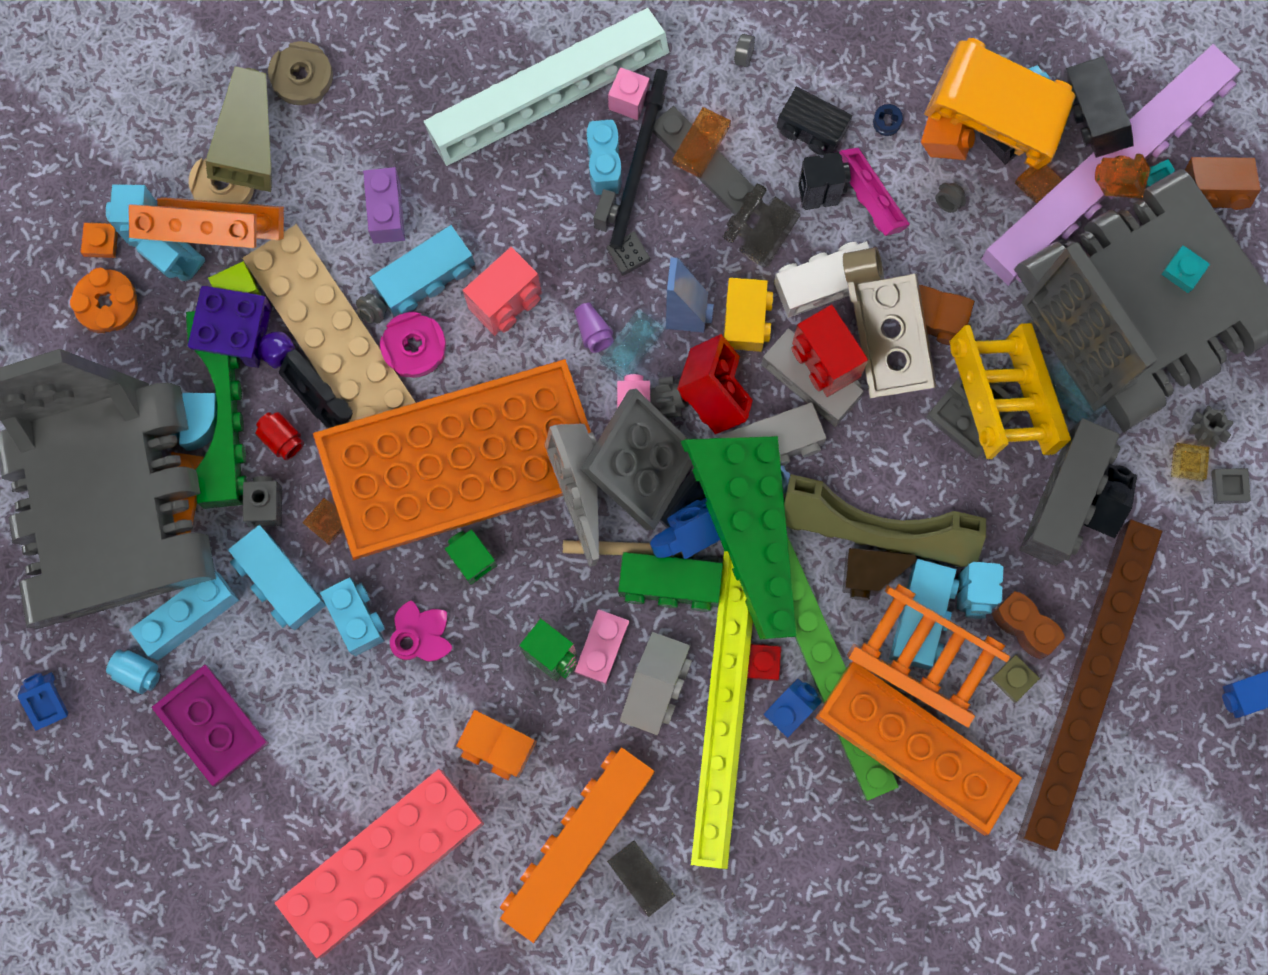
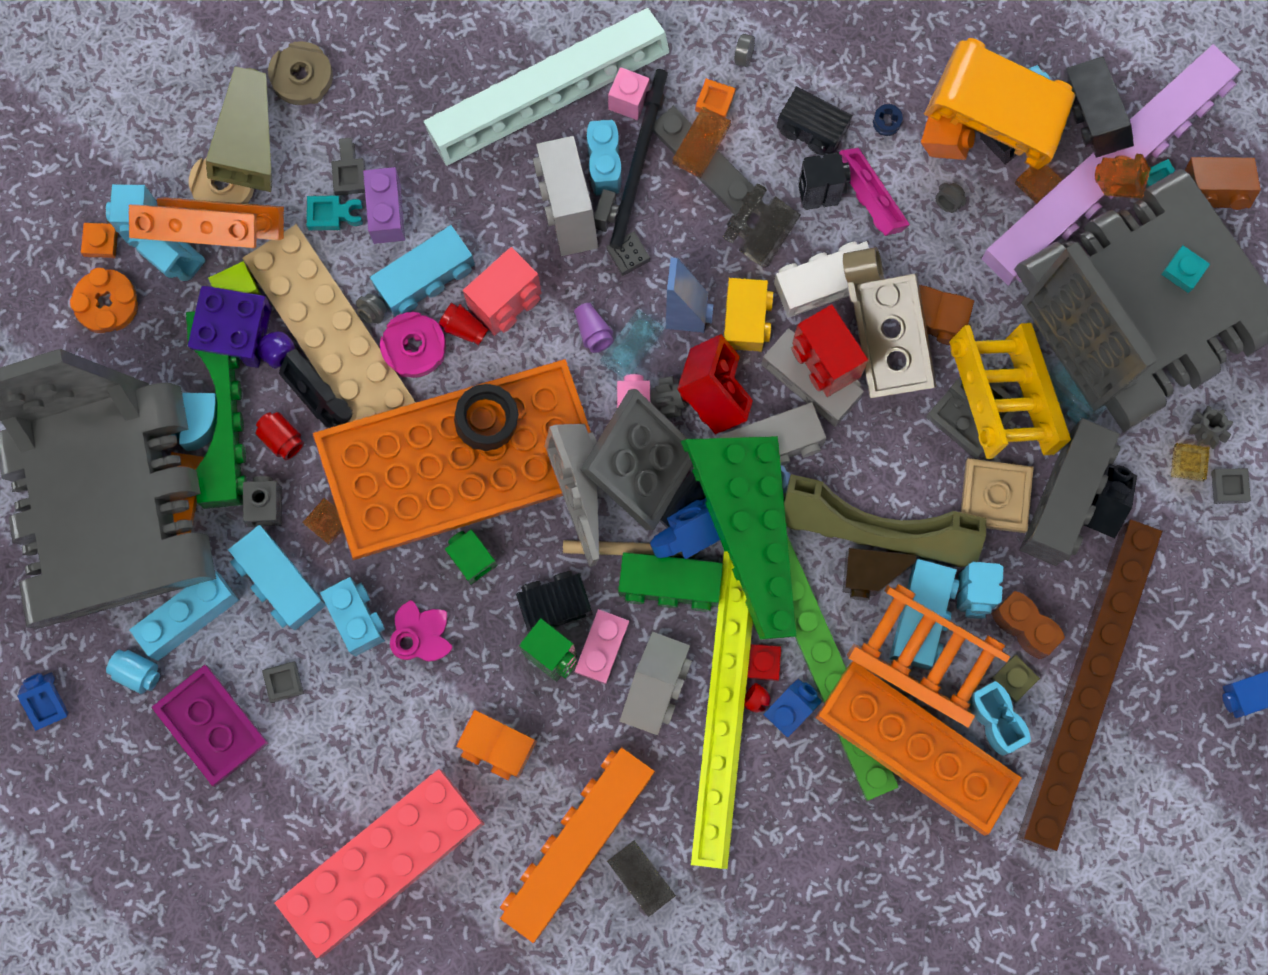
(283, 682): none -> dark grey tile
(328, 212): none -> teal plate
(348, 172): none -> dark grey plate
(462, 324): none -> red cone
(488, 392): none -> black tyre
(554, 602): none -> black brick
(567, 195): none -> wedge
(715, 97): none -> orange plate
(757, 698): none -> red hinge
(998, 493): none -> tan plate
(1003, 727): none -> medium azure brick

